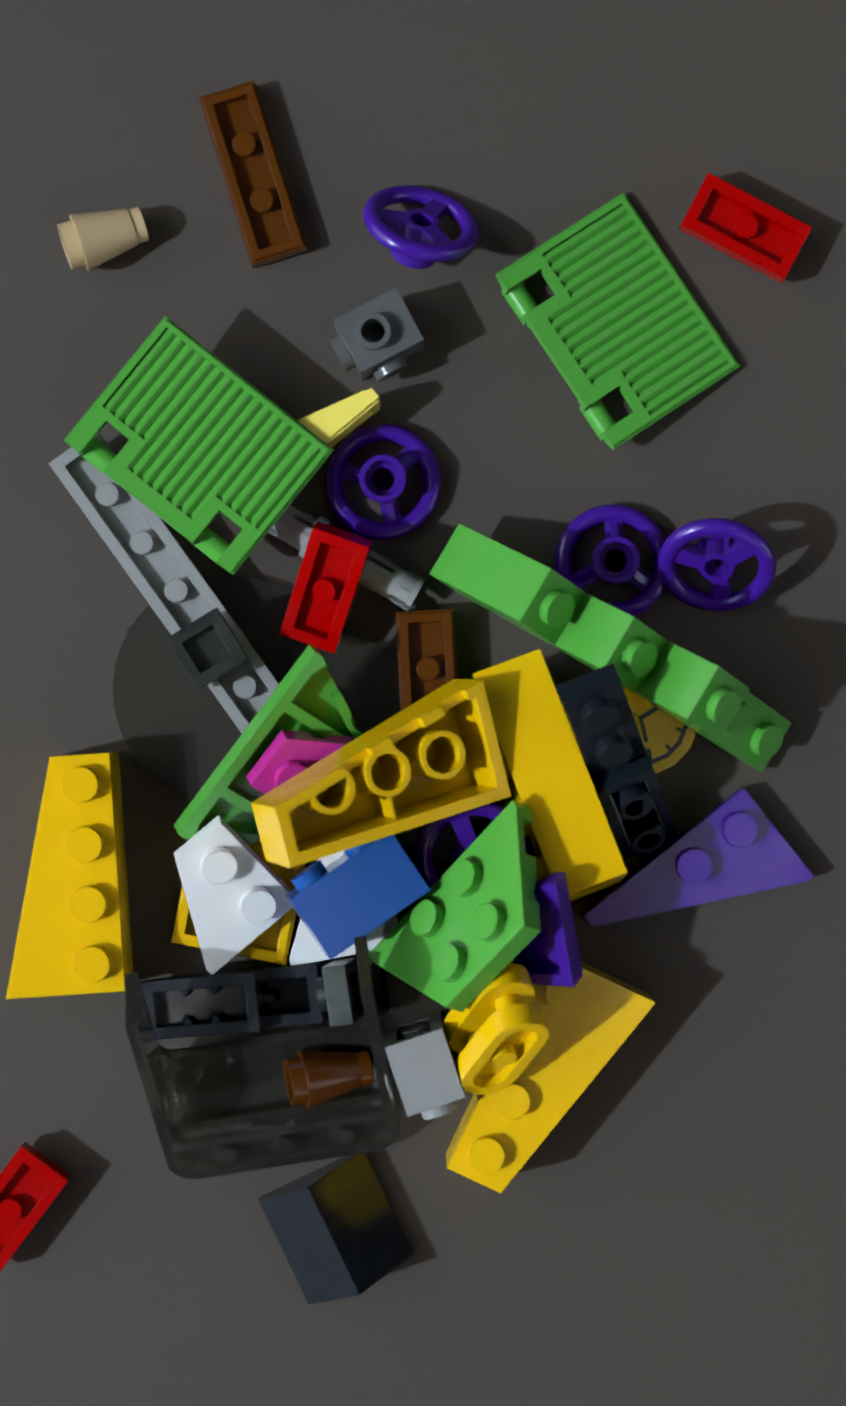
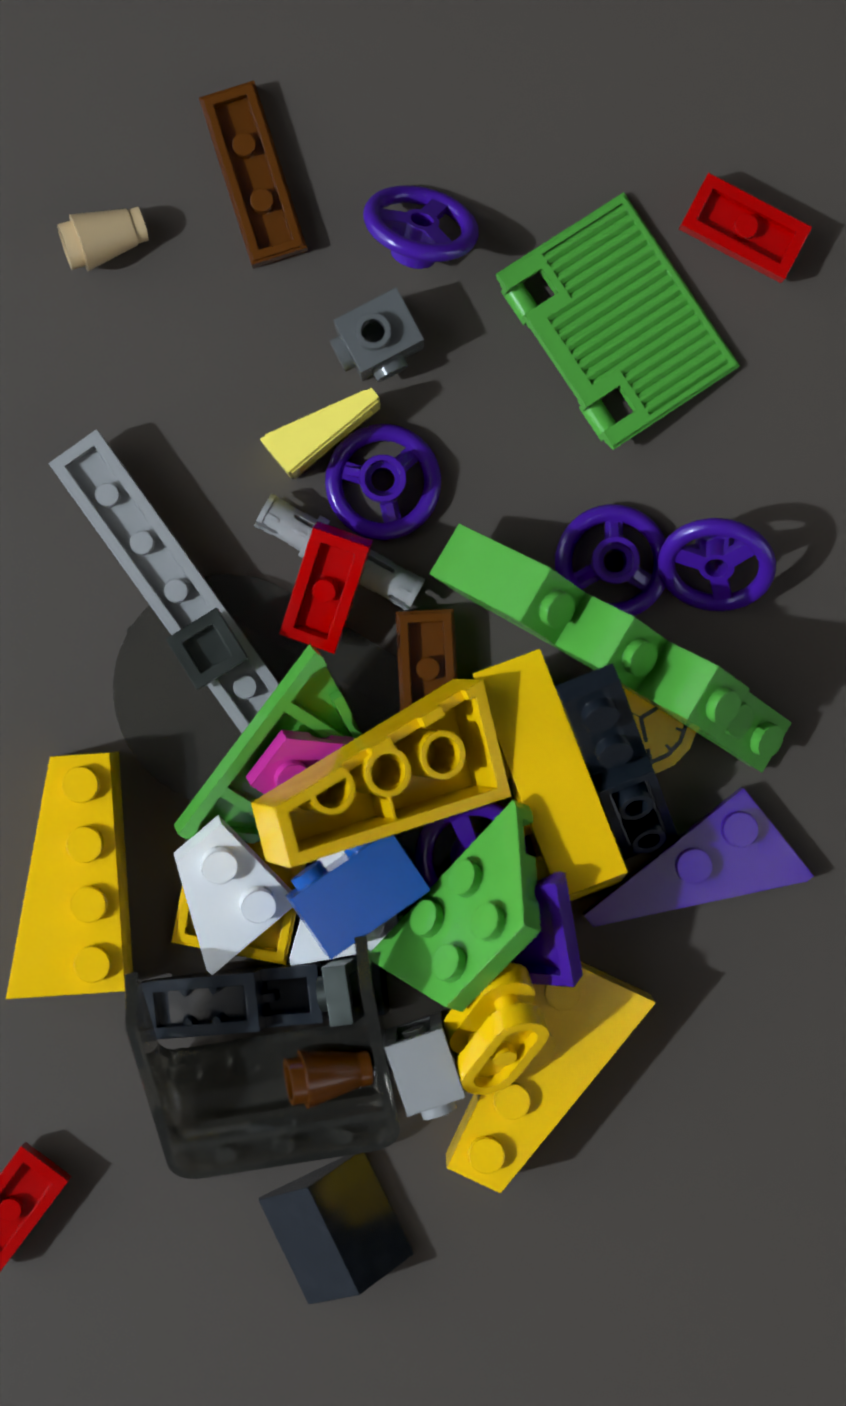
(199, 444): bright green window -> none

